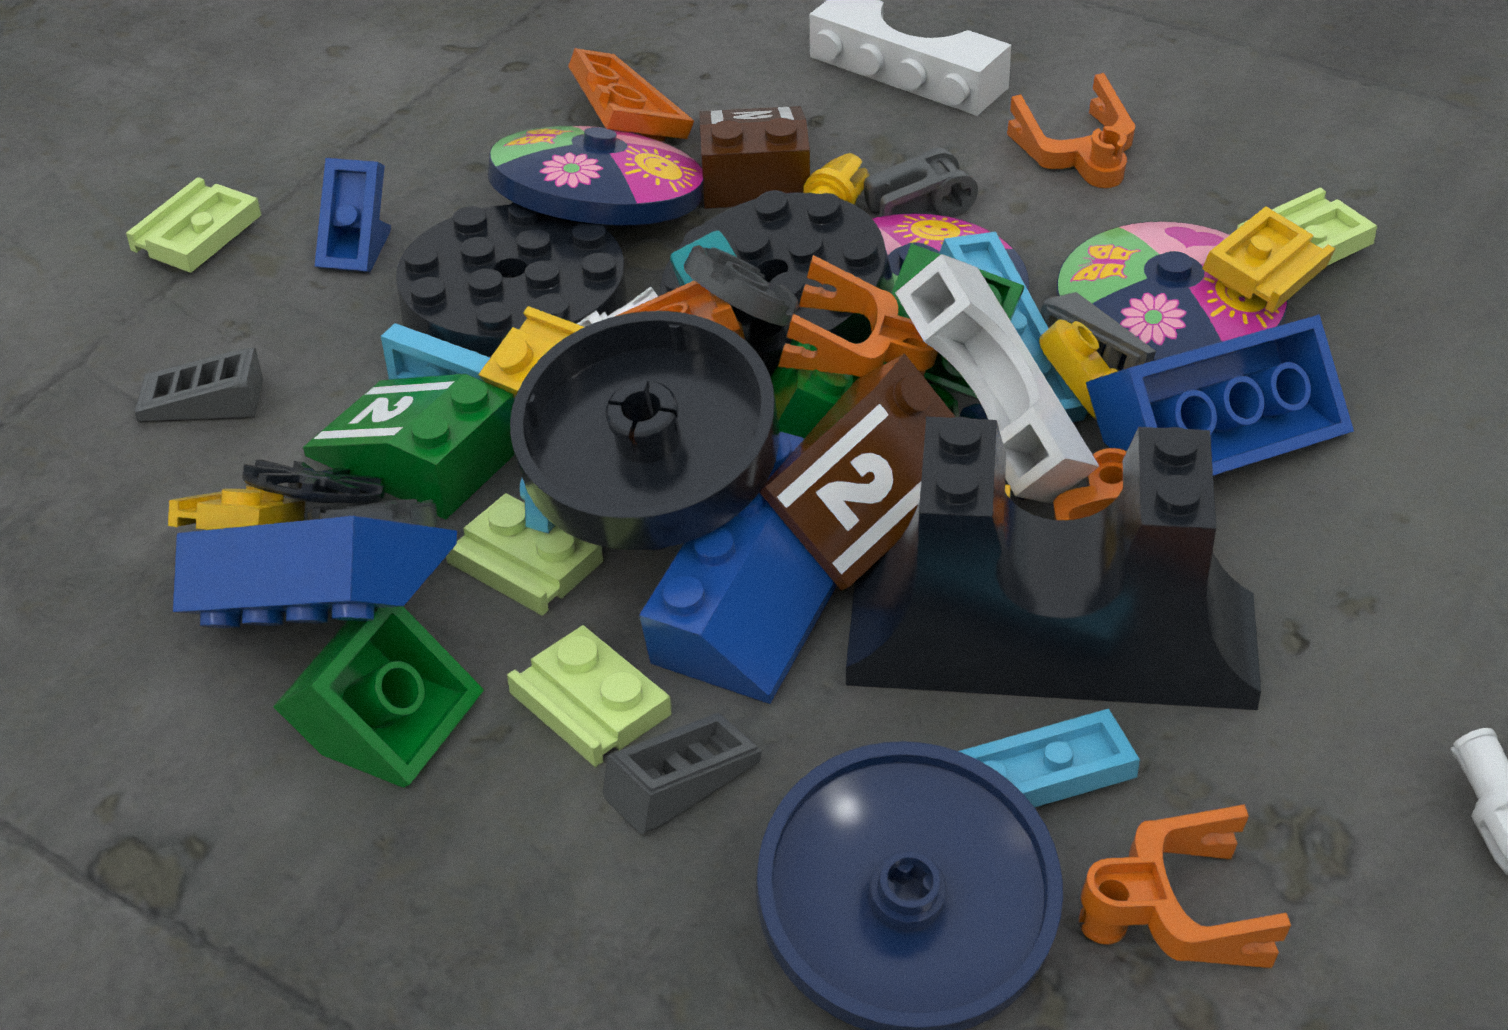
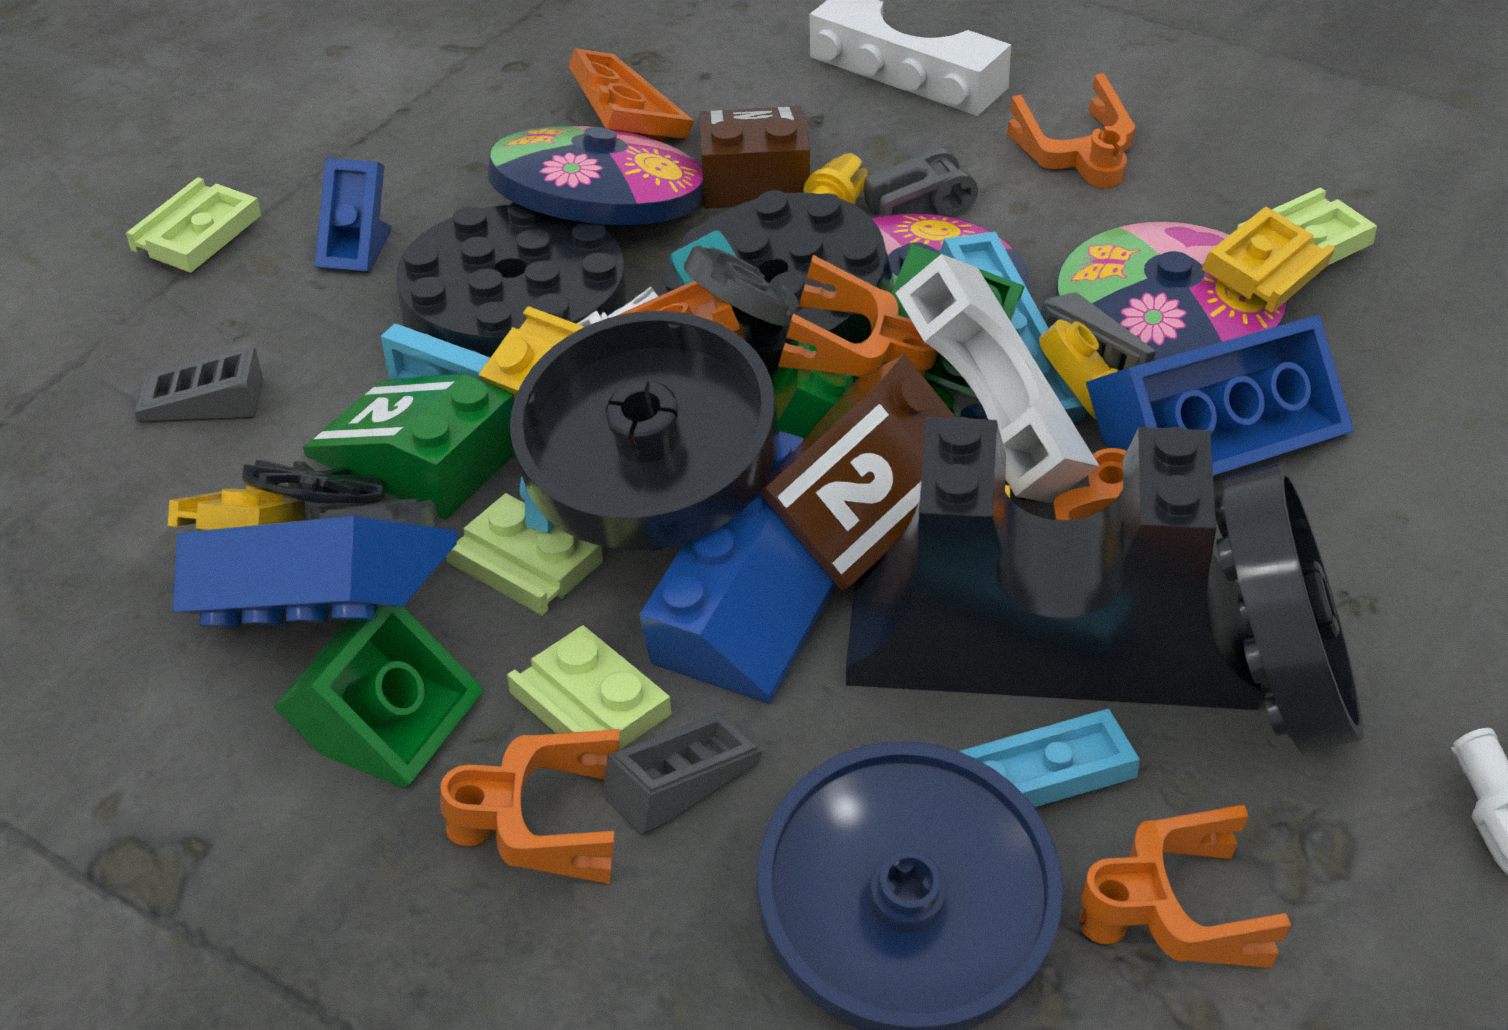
(489, 798): none -> orange piece
(1287, 609): none -> black piece

